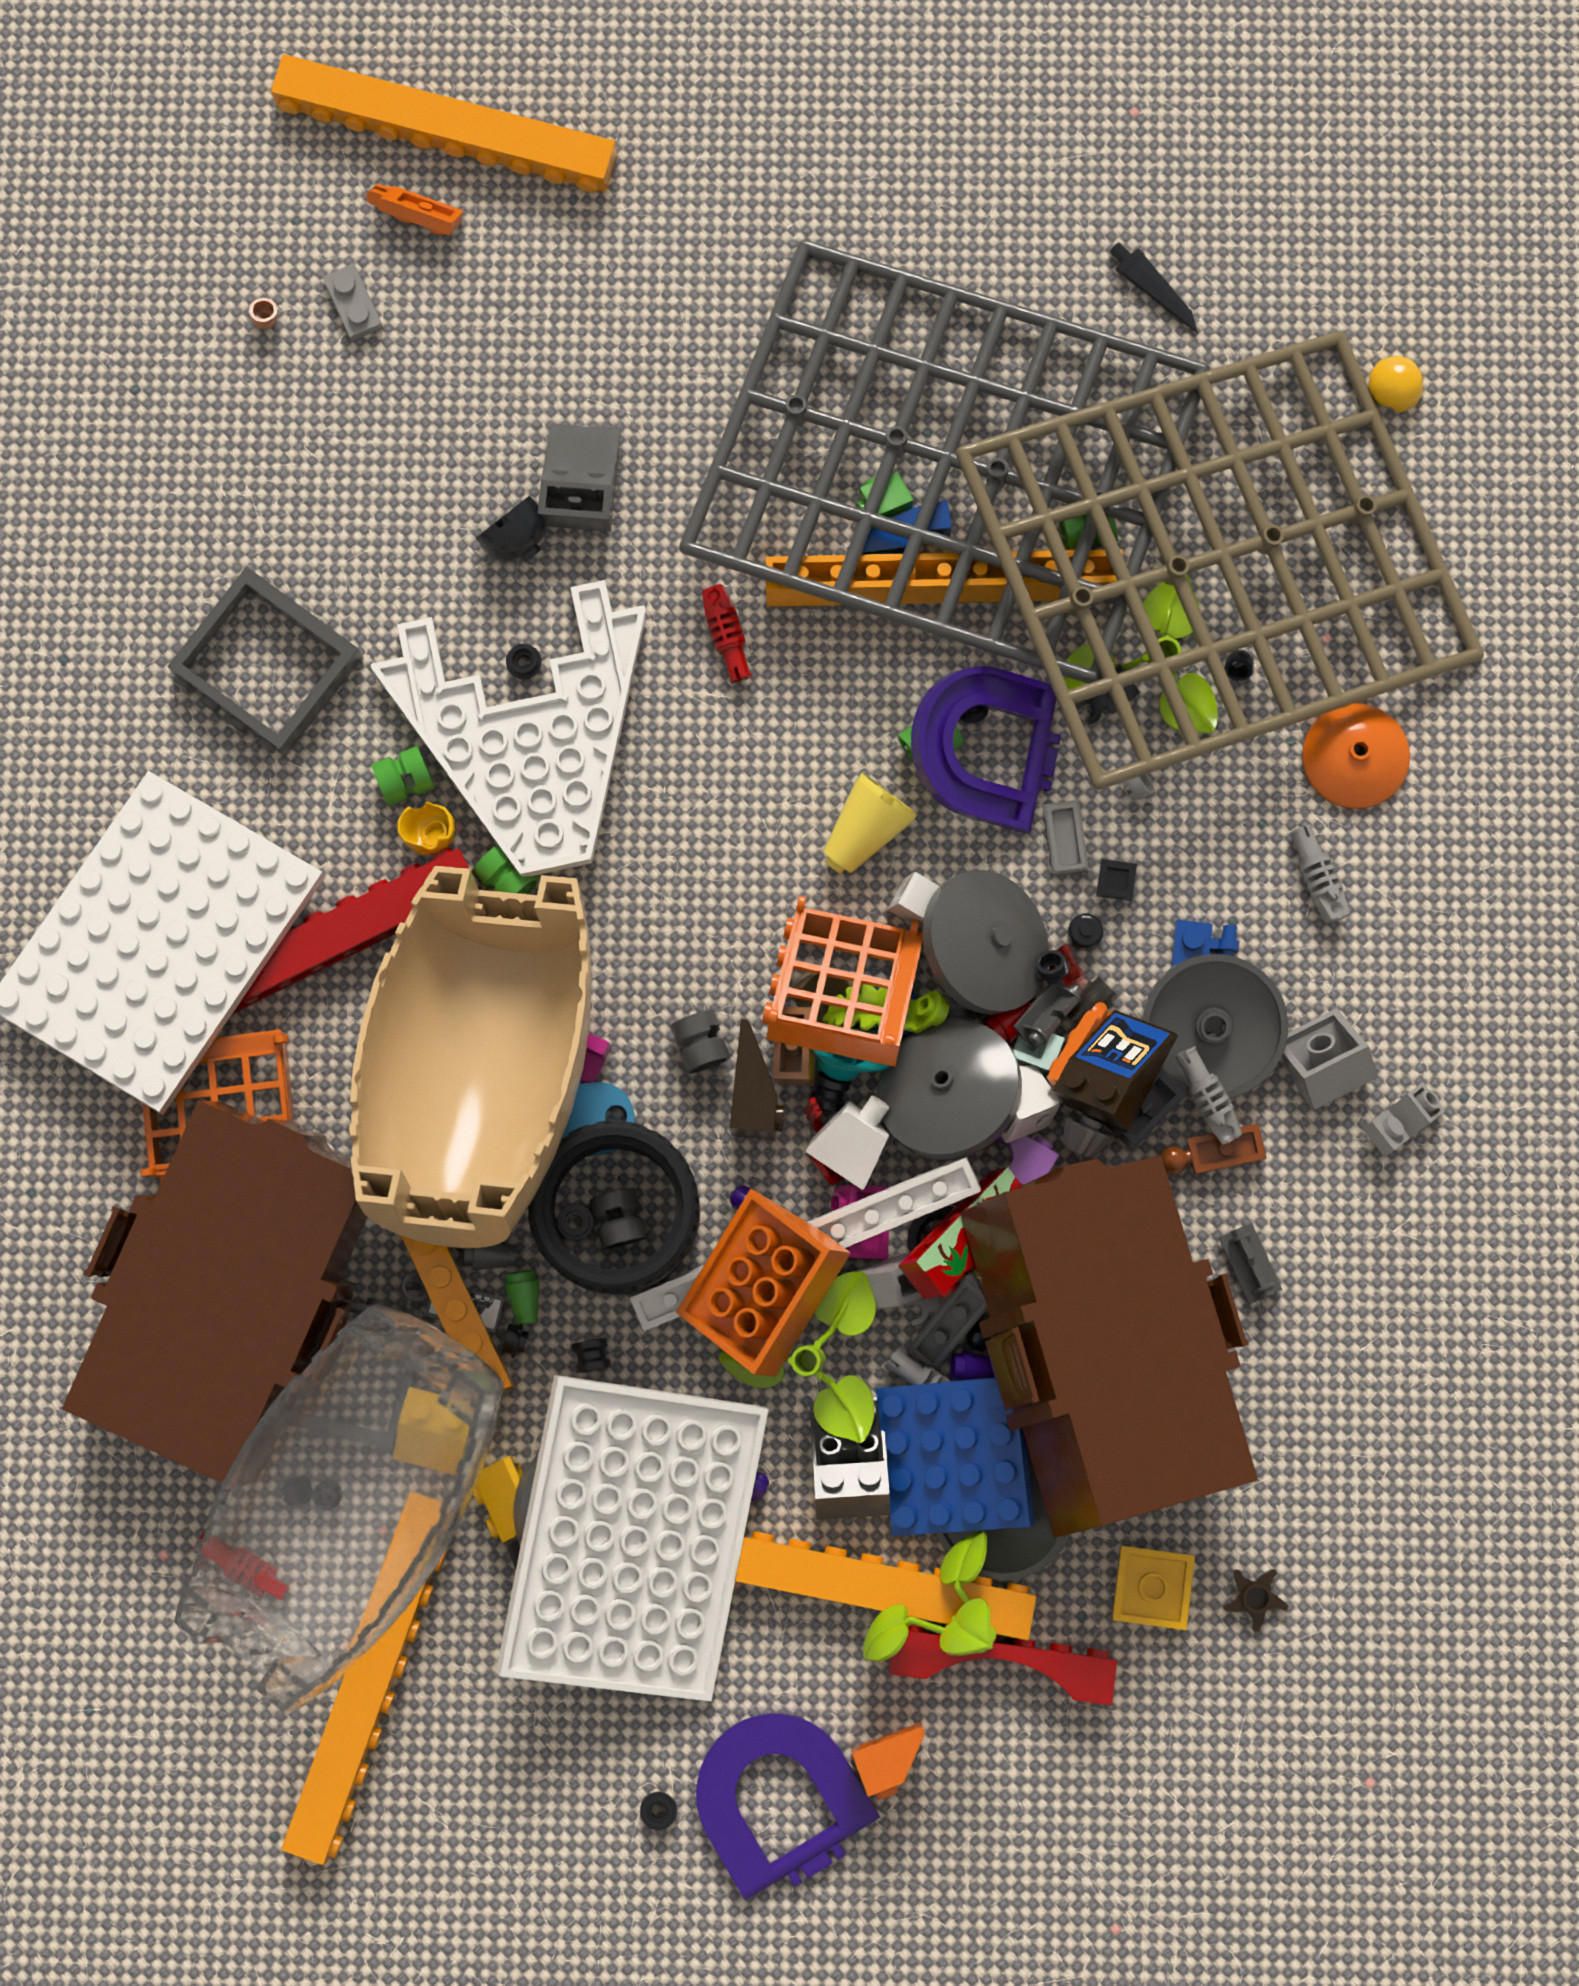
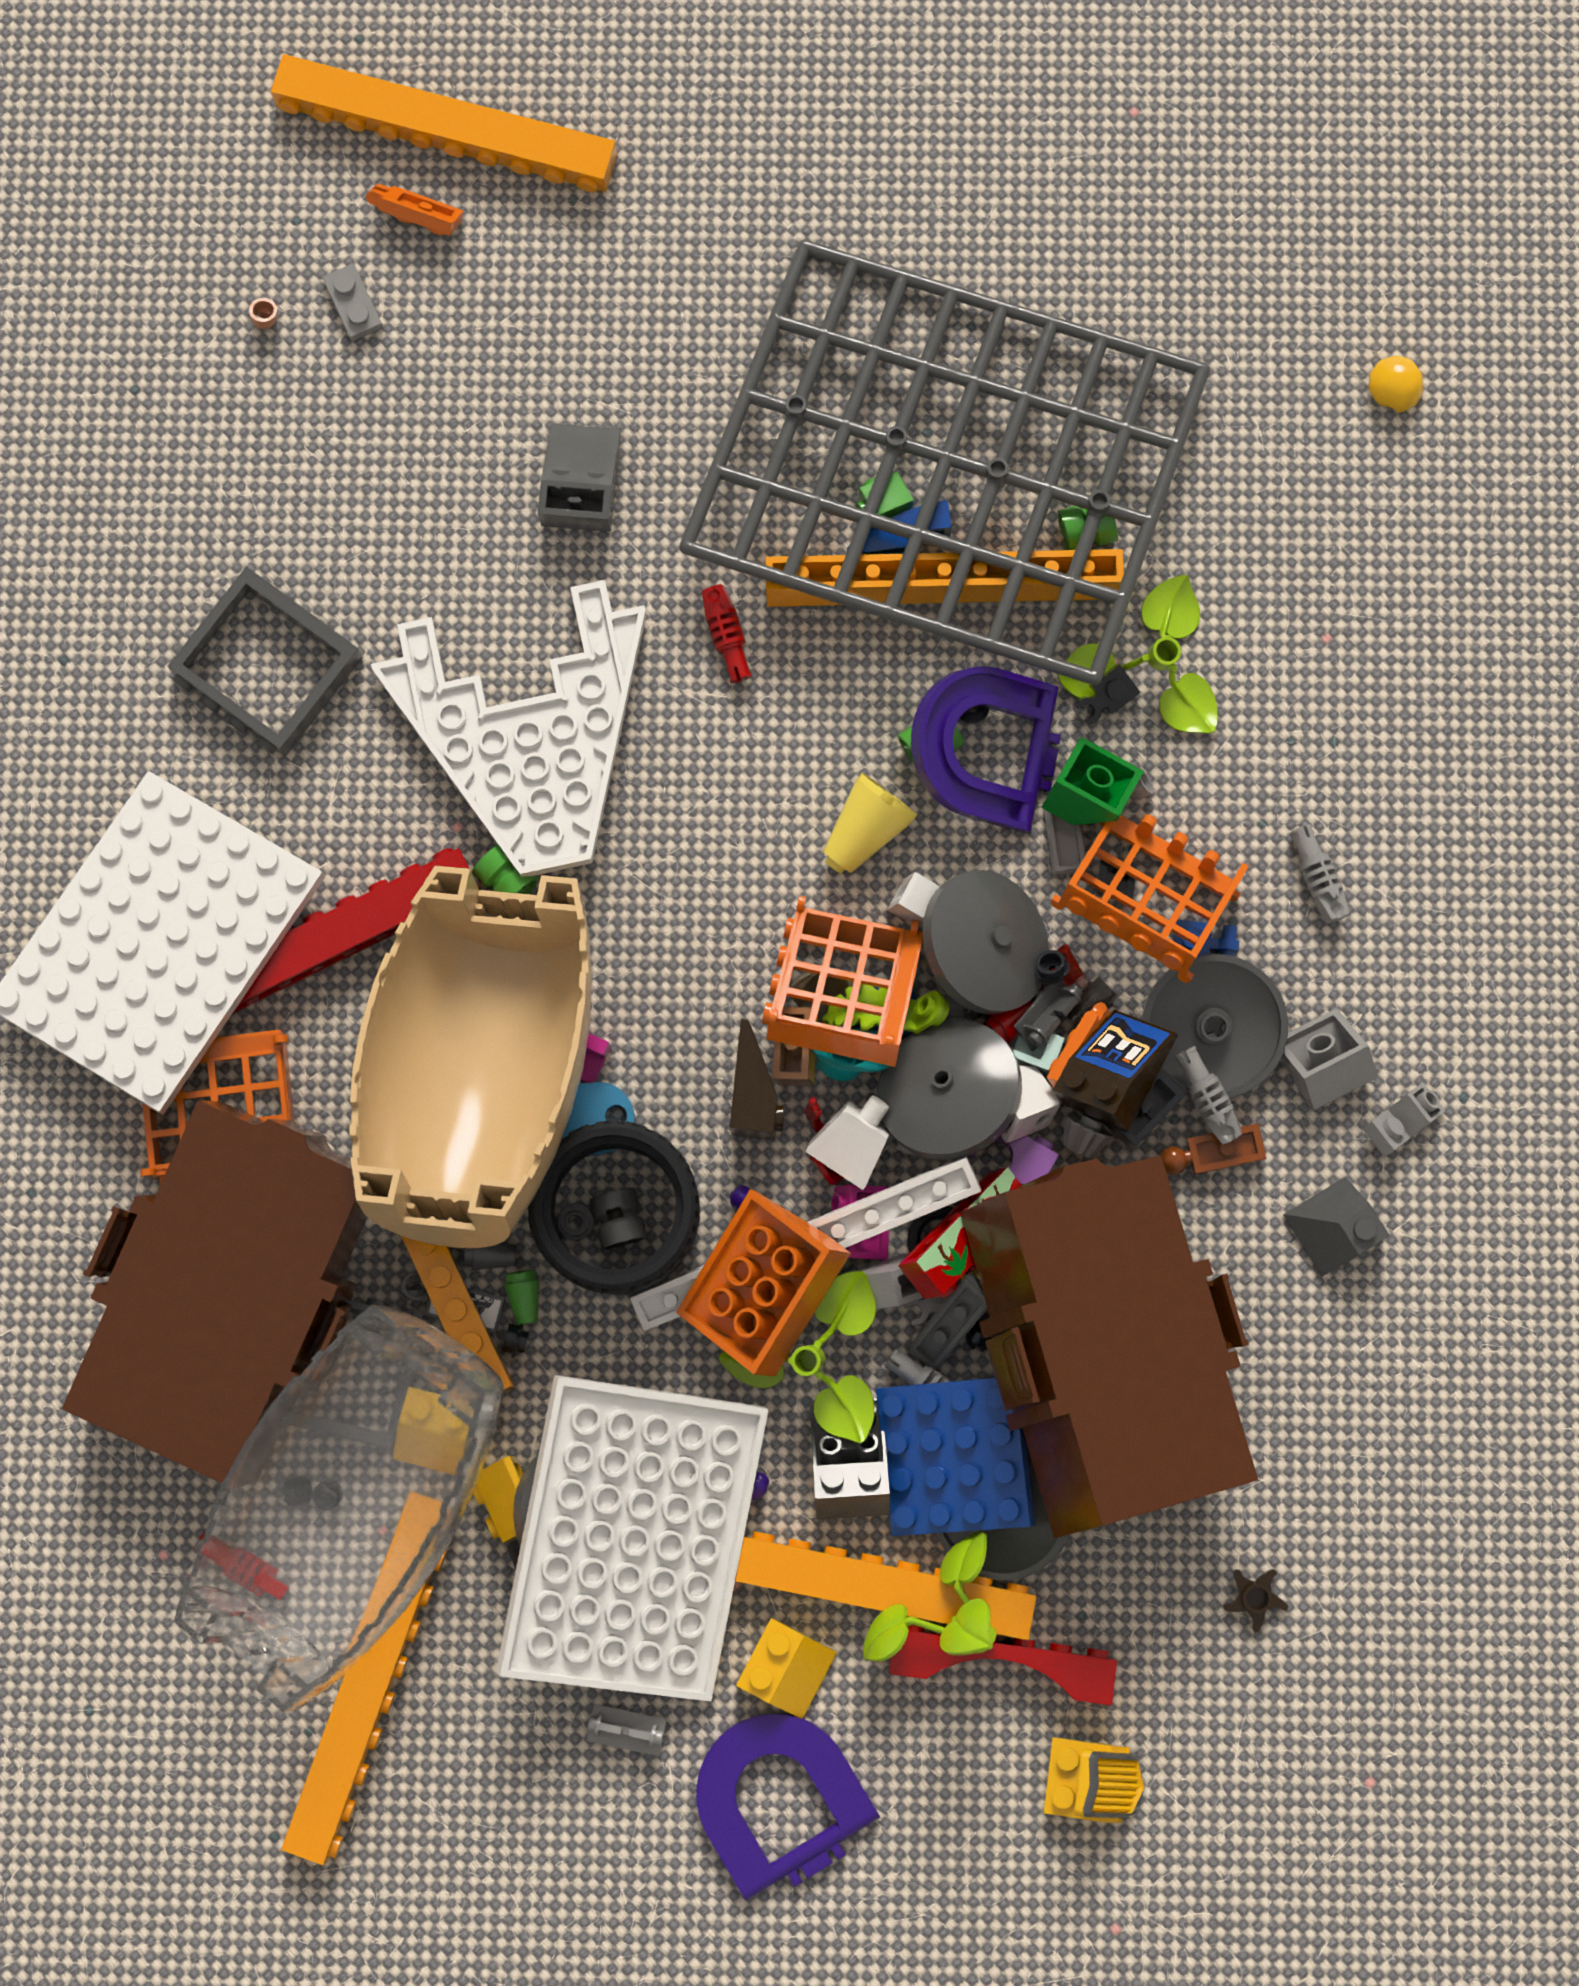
(389, 777): bright green wheel -> none
(426, 828): yellow hair -> none
(515, 533): black cylinder -> none
(518, 652): black plate -> none
(591, 1355): black wheel -> none
(626, 1730): none -> light grey hinge
(646, 1810): black plate -> none
(700, 1041): dark grey wheel -> none
(786, 1668): none -> yellow slope
(829, 1092): black wheel -> none
(887, 1760): orange slope -> none
(970, 1366): dark purple cone -> none
(1085, 932): black piece -> none
(1092, 786): none -> green slope
(1092, 1781): none -> yellow piece
(1128, 927): none -> orange window
(1144, 275): black bar -> none
(1153, 1587): yellow plate -> none
(1177, 565): dark tan bar -> none
(1242, 668): black hinge -> none
(1250, 1263): dark grey hinge -> none
(1335, 1226): none -> dark grey slope
(1345, 776): orange dish -> none

